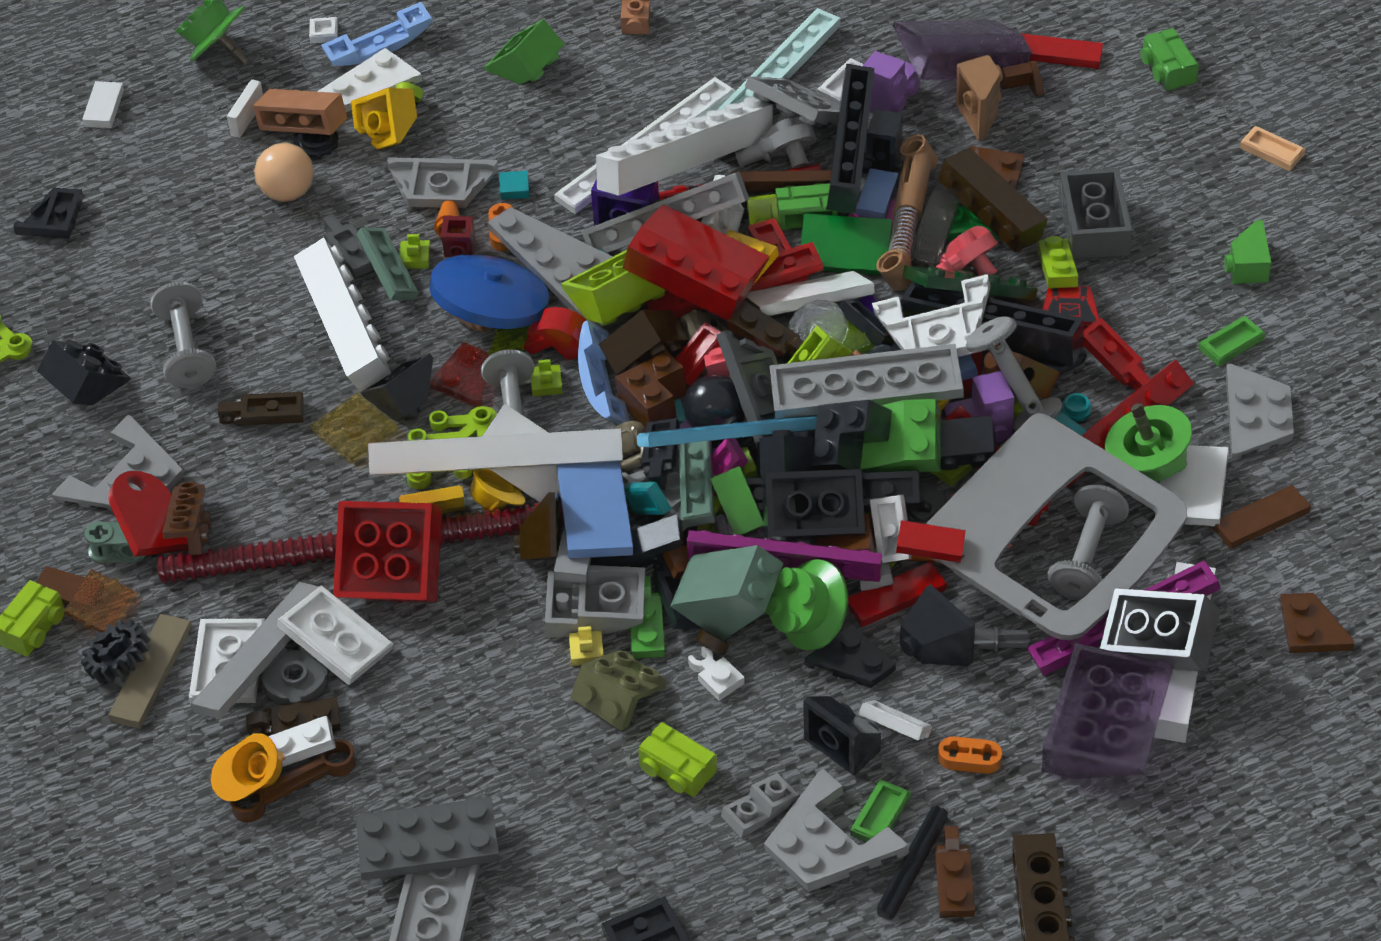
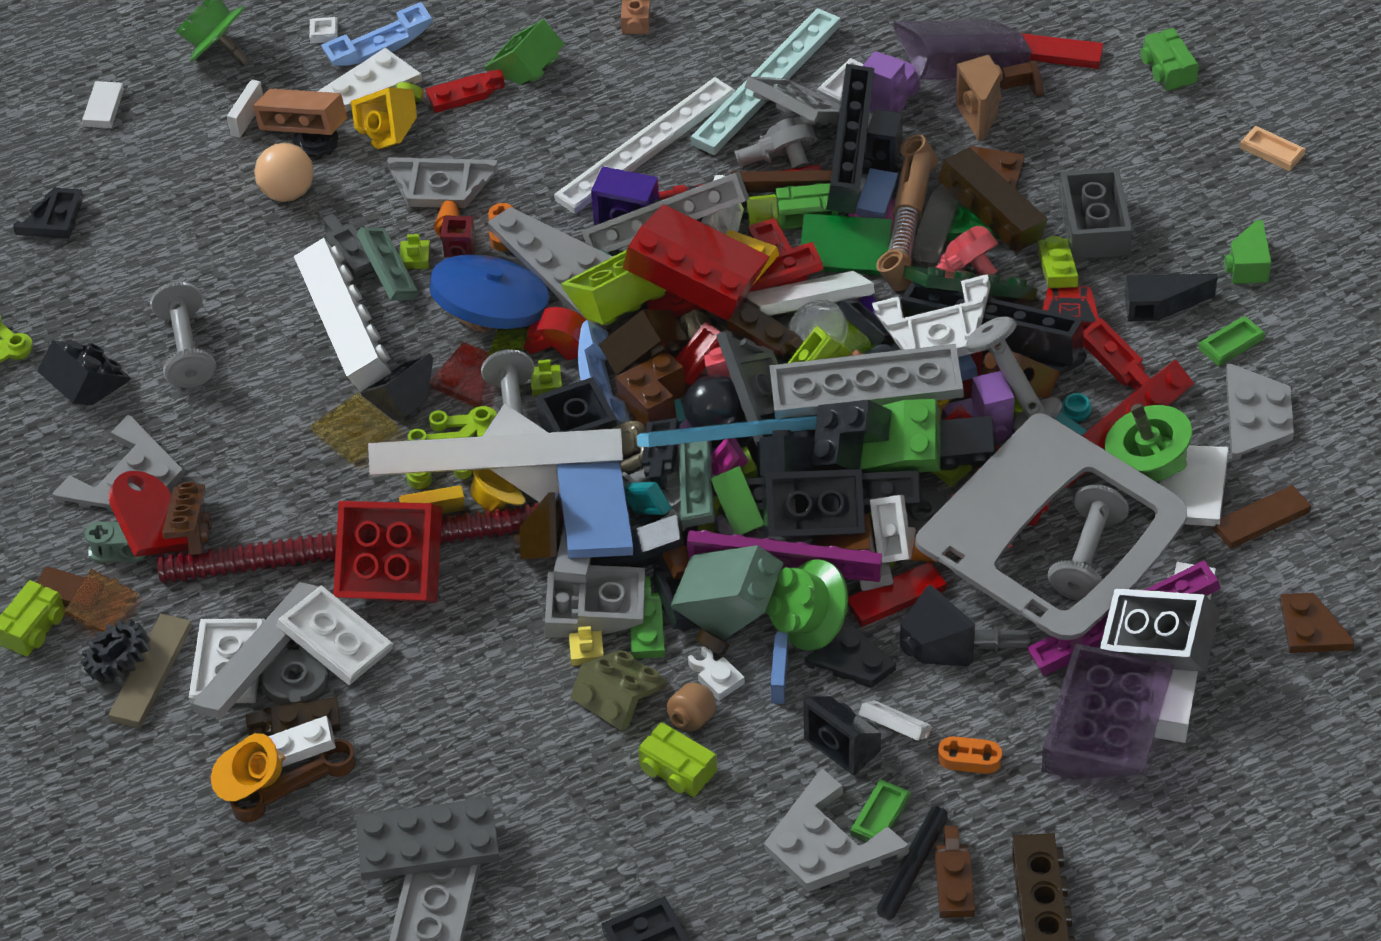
(263, 409): dark brown hinge -> none
(464, 90): none -> red hinge
(514, 185): teal tile -> none
(575, 408): none -> black slope
(683, 146): white brick -> none
(691, 707): none -> medium nougat head
(764, 802): light grey slope -> none
(779, 668): none -> medium blue tile
(930, 541): red tile -> none
(1164, 295): none -> black slope

